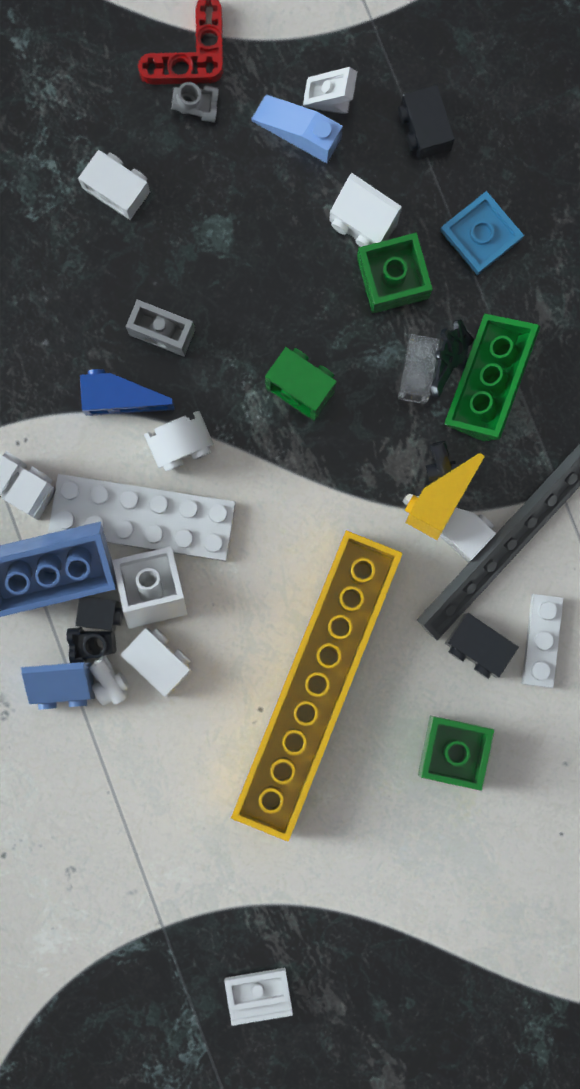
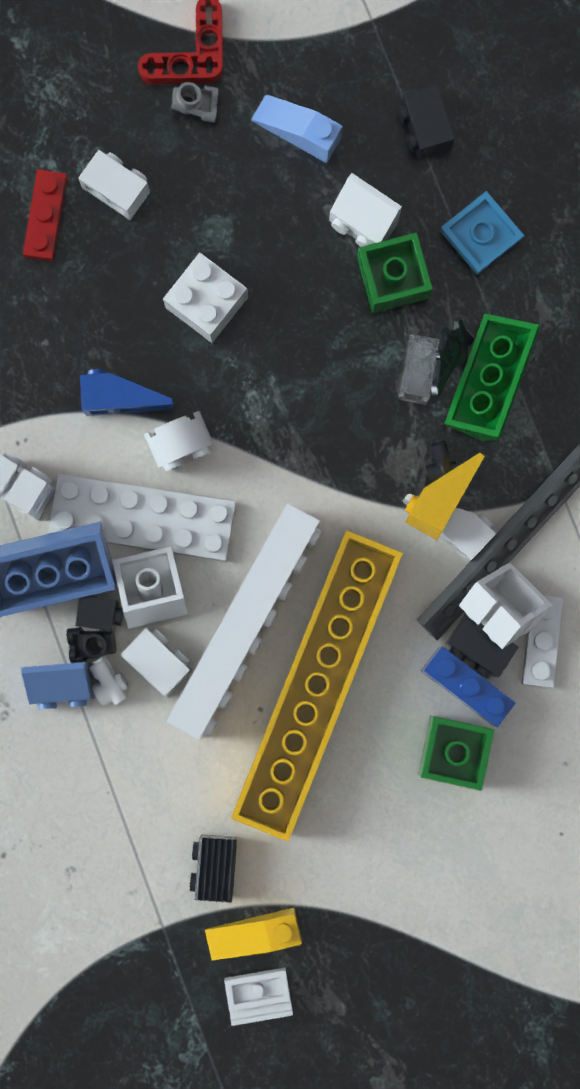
(45, 215): none -> red plate
(160, 327): light grey brick -> none
(205, 297): none -> white brick
(214, 868): none -> black brick
(244, 621): none -> white brick
(254, 935): none -> yellow slope
(300, 383): green brick -> none
(331, 90): white slope -> none
(468, 686): none -> blue brick
(505, 605): none -> white piece

